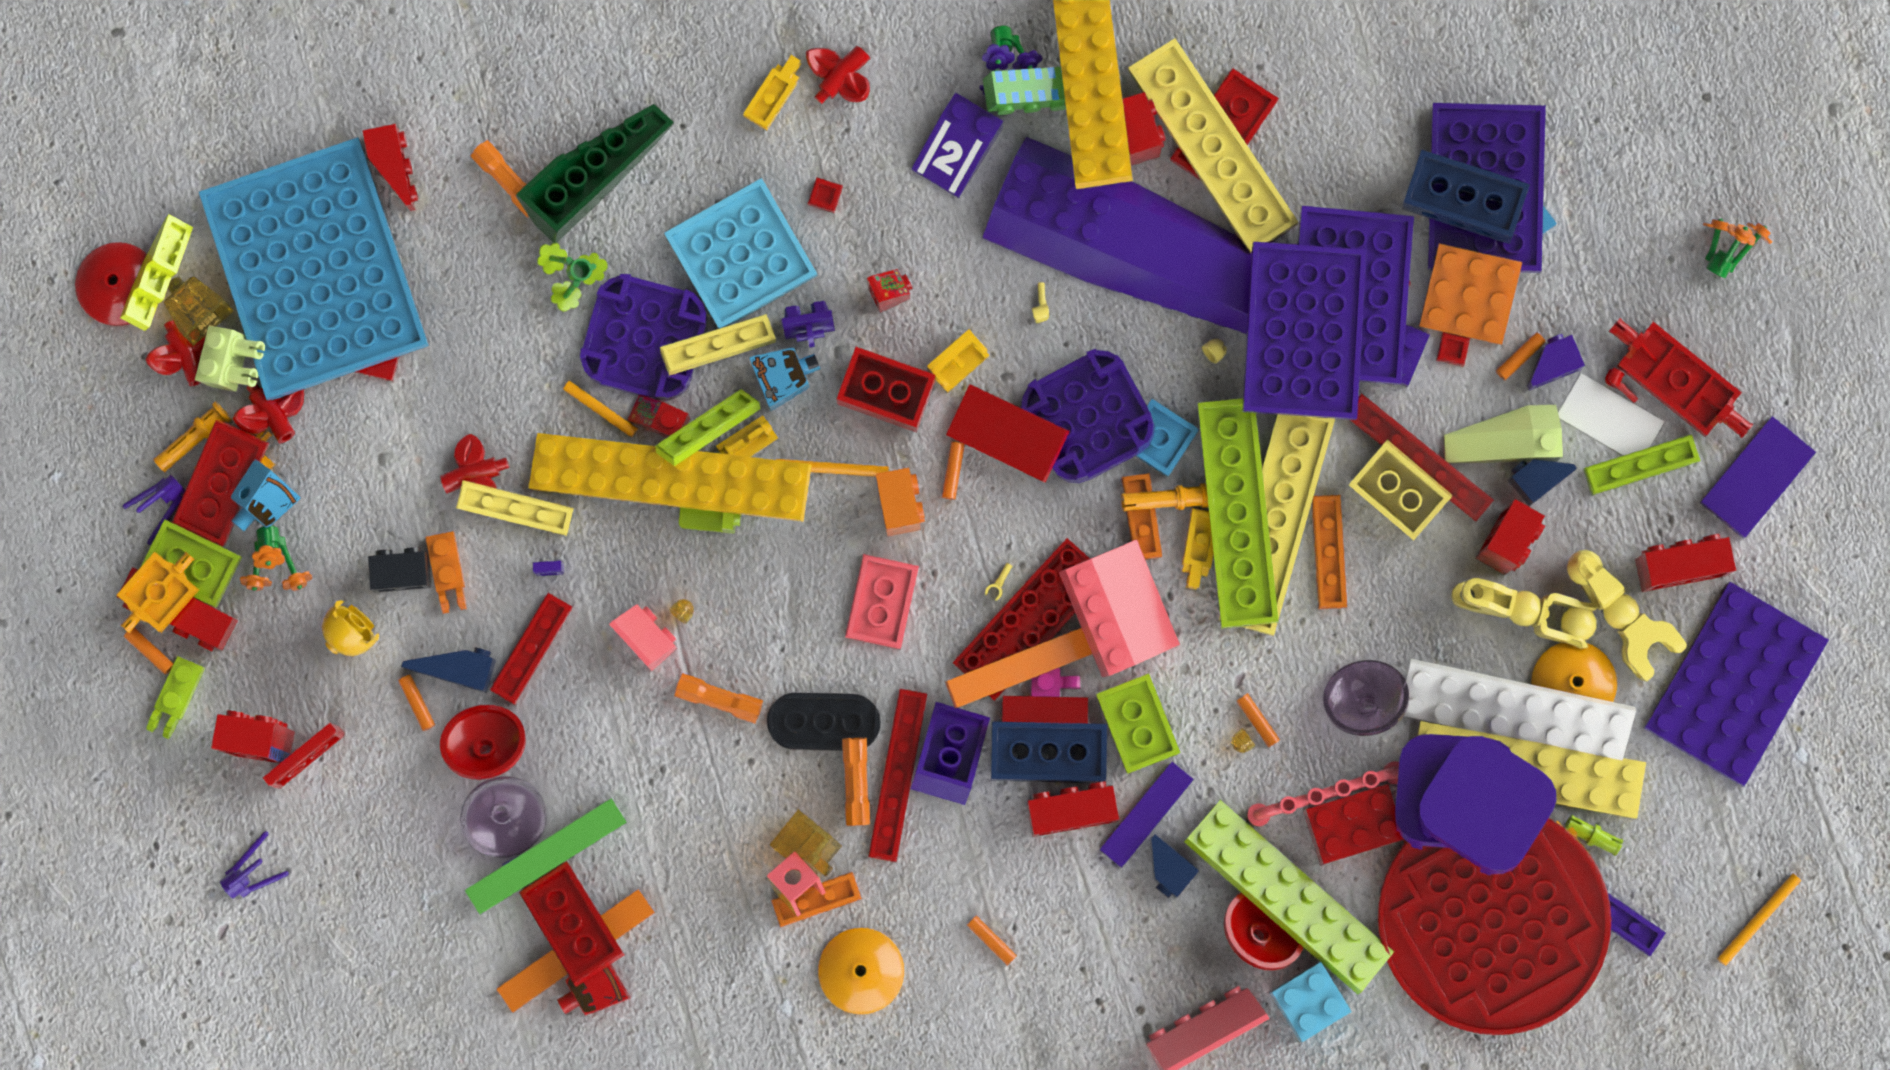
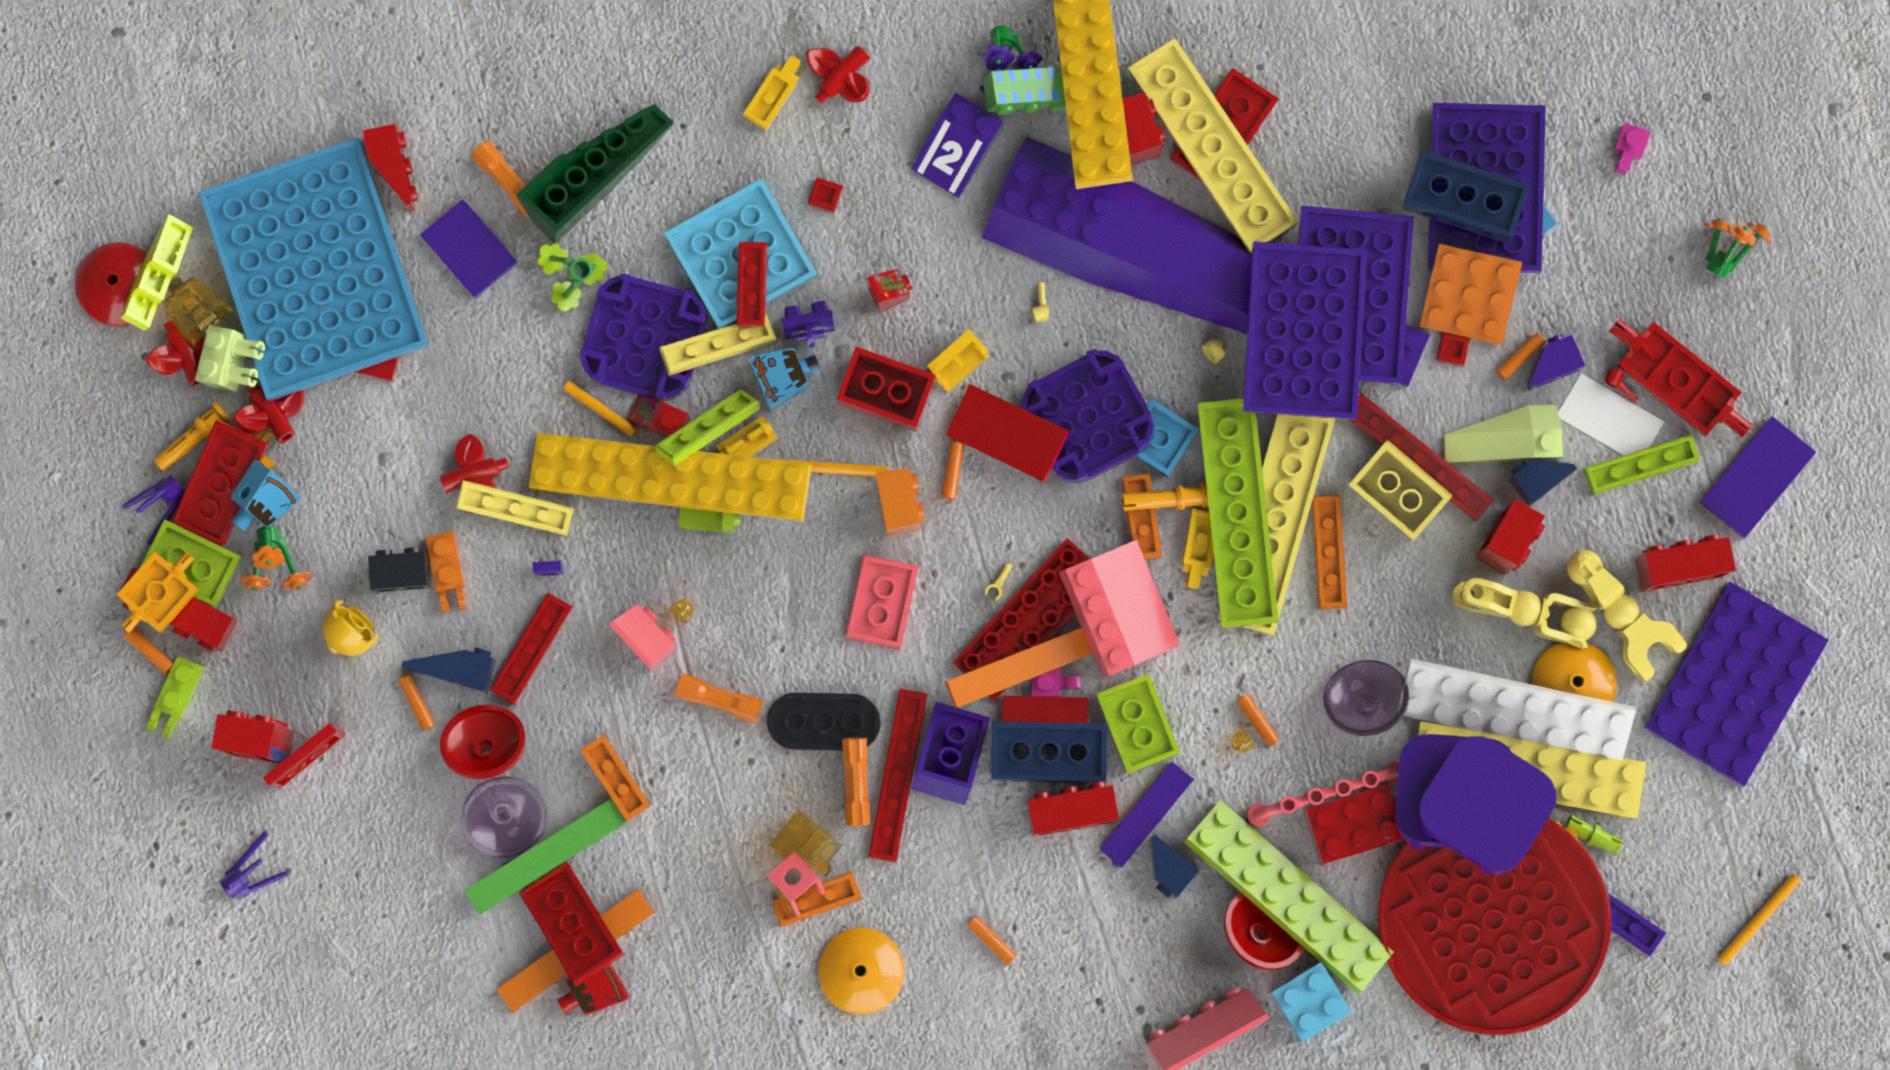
(469, 249): none -> dark purple tile
(615, 778): none -> orange plate
(752, 284): none -> red tile
(1631, 145): none -> dark pink plate

